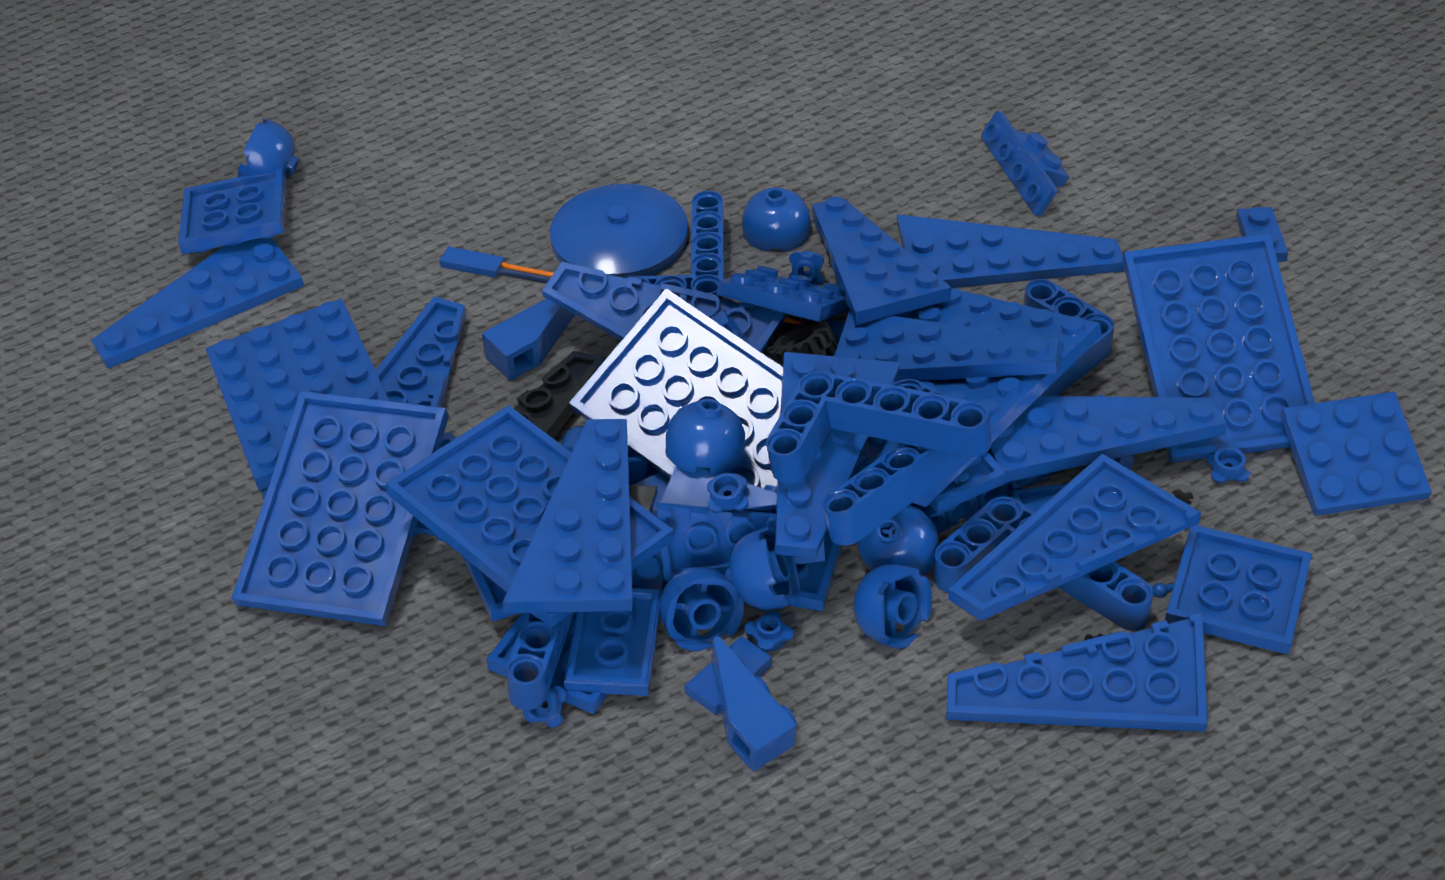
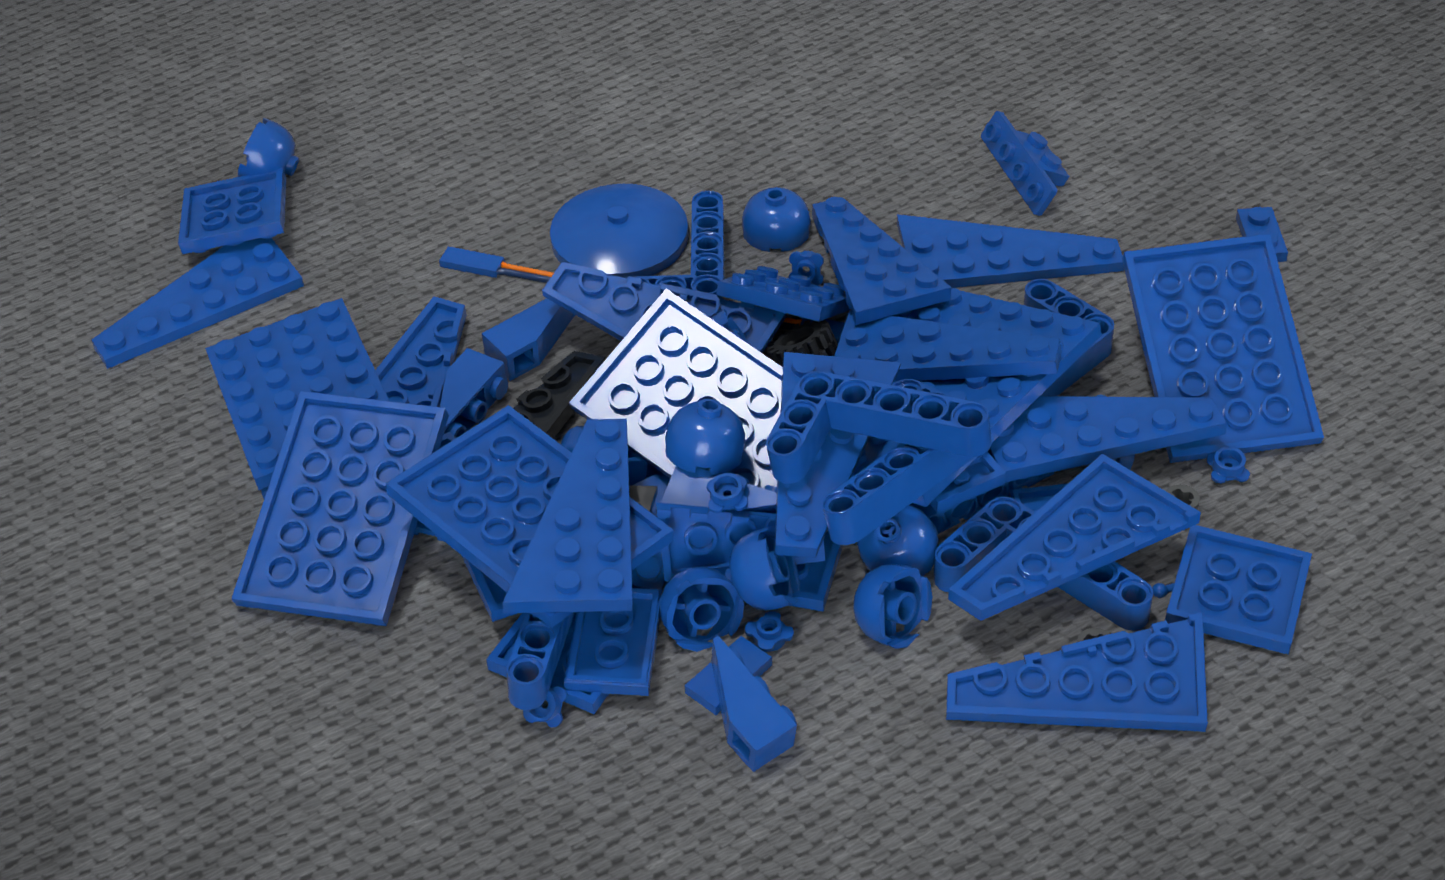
(471, 389): none -> blue slope
(1355, 453): blue plate -> none

